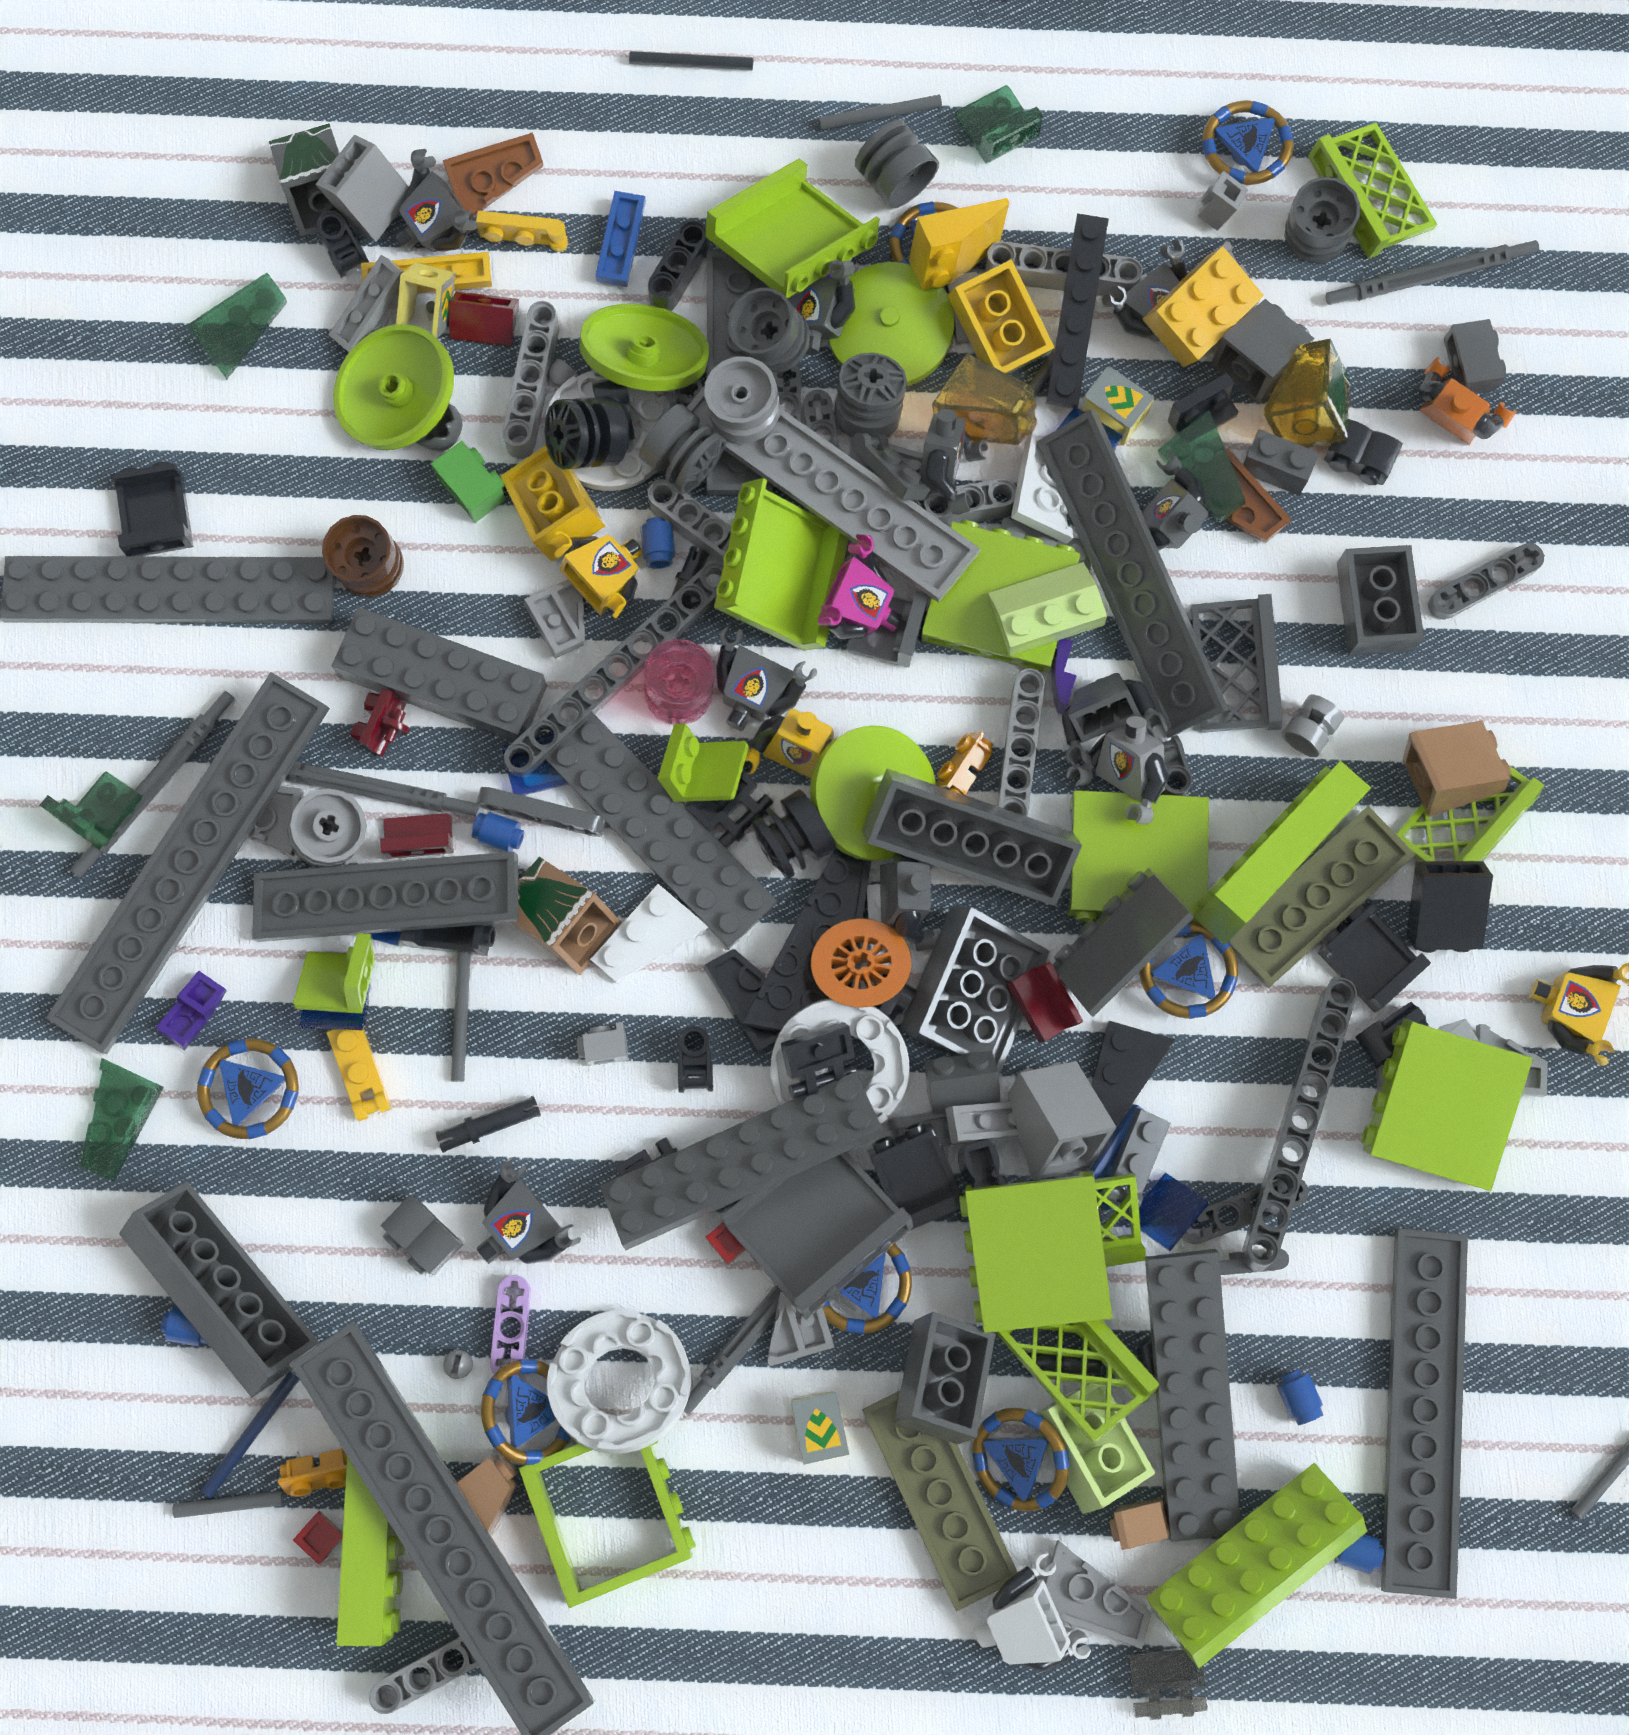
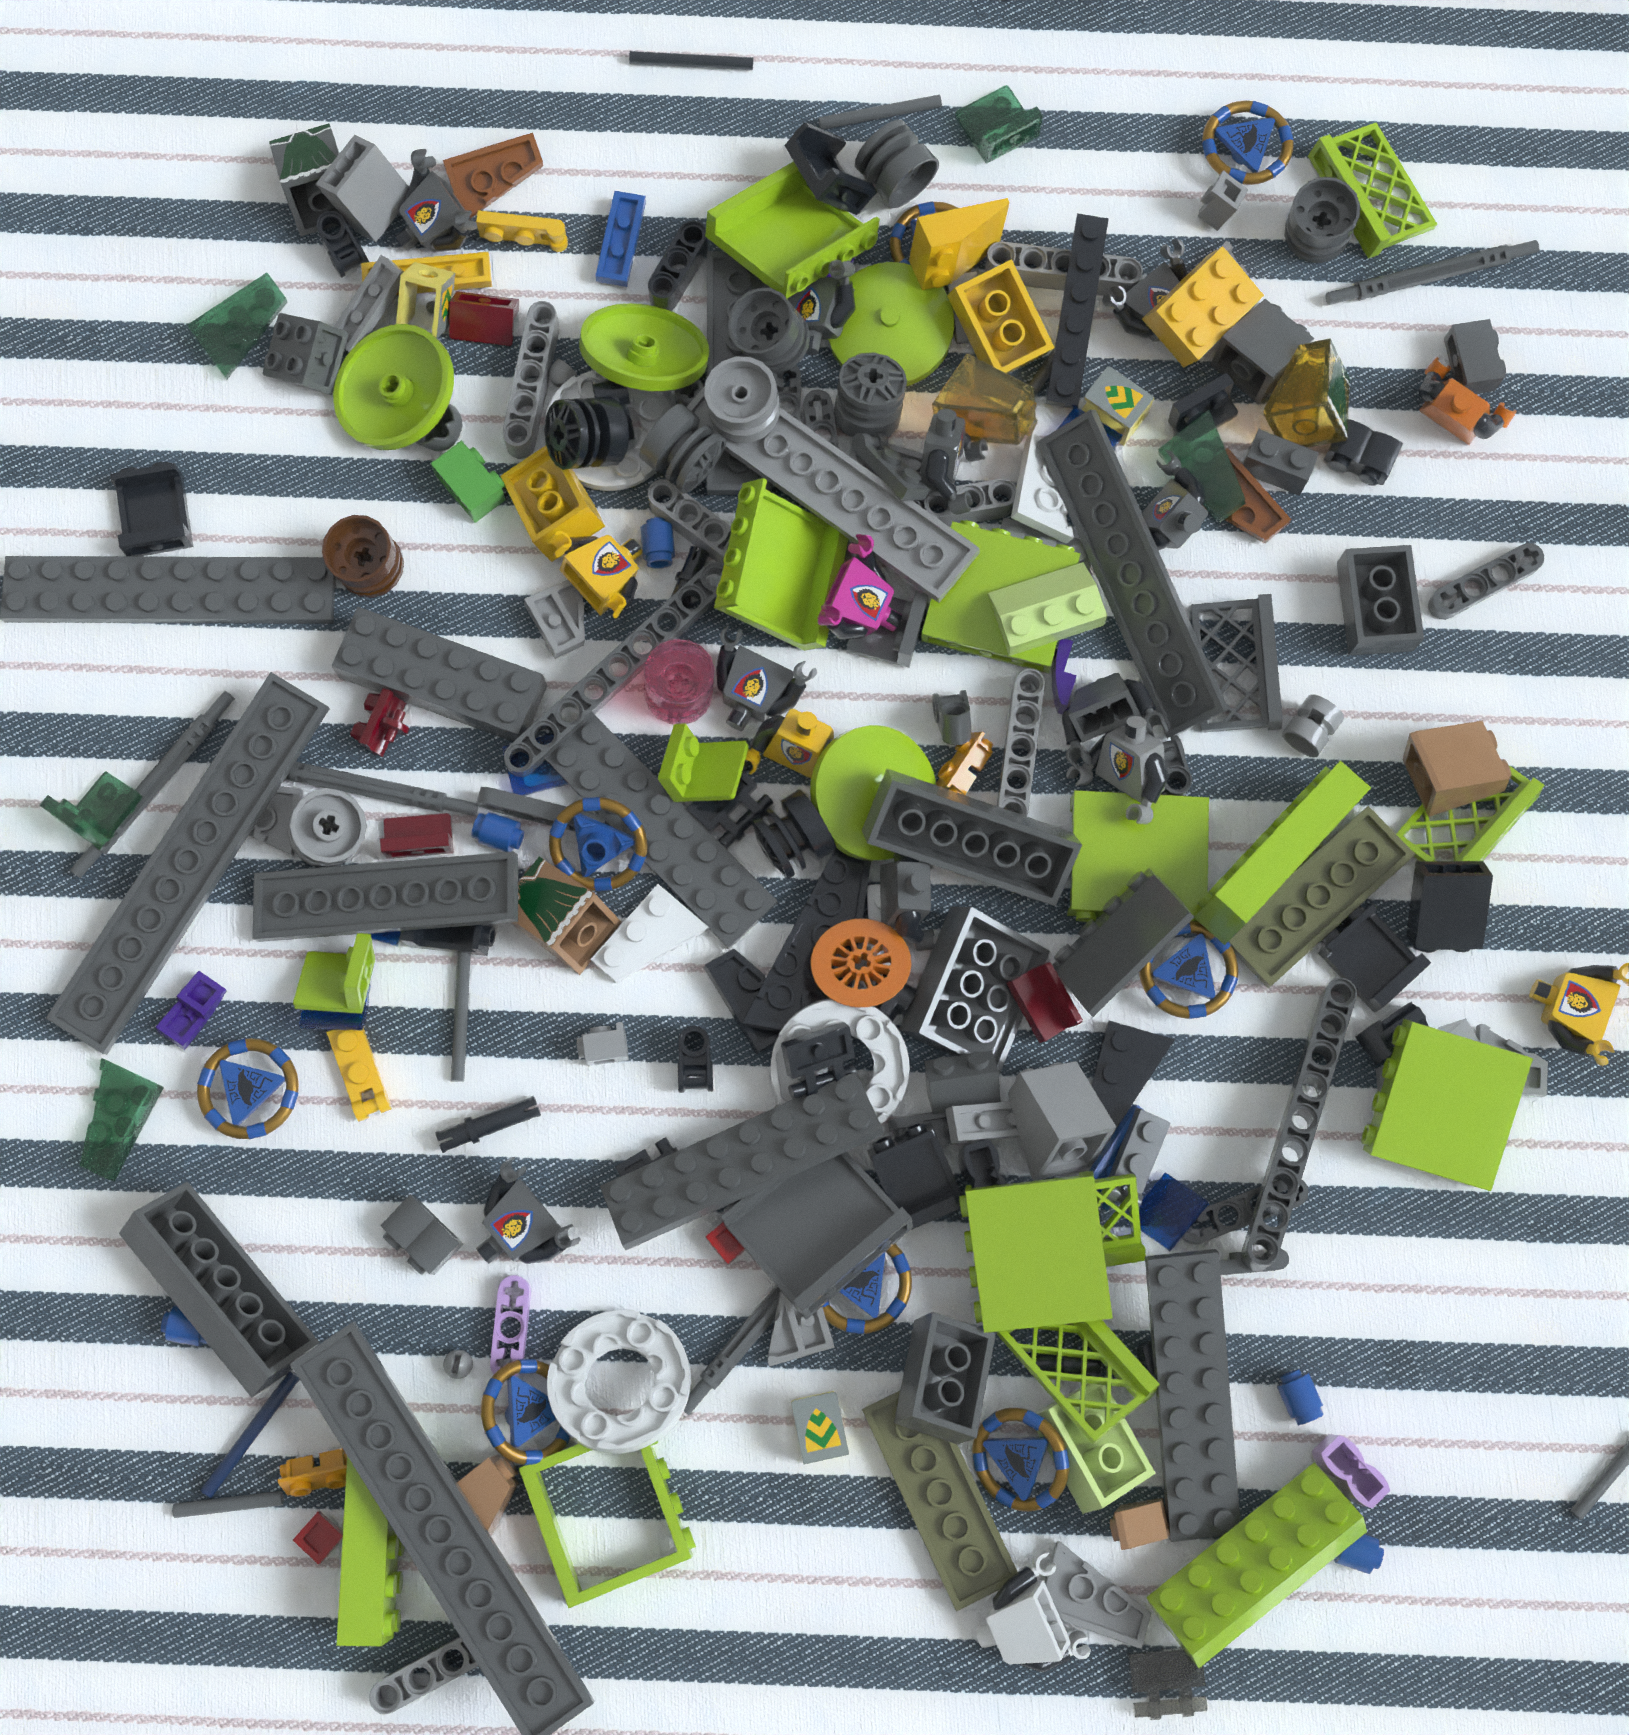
(305, 352): none -> dark grey bracket
(598, 842): none -> blue piece
(815, 157): none -> black panel
(953, 717): none -> dark grey piece
(1356, 1479): none -> lavender brick
(1425, 1414): dark grey plate -> none

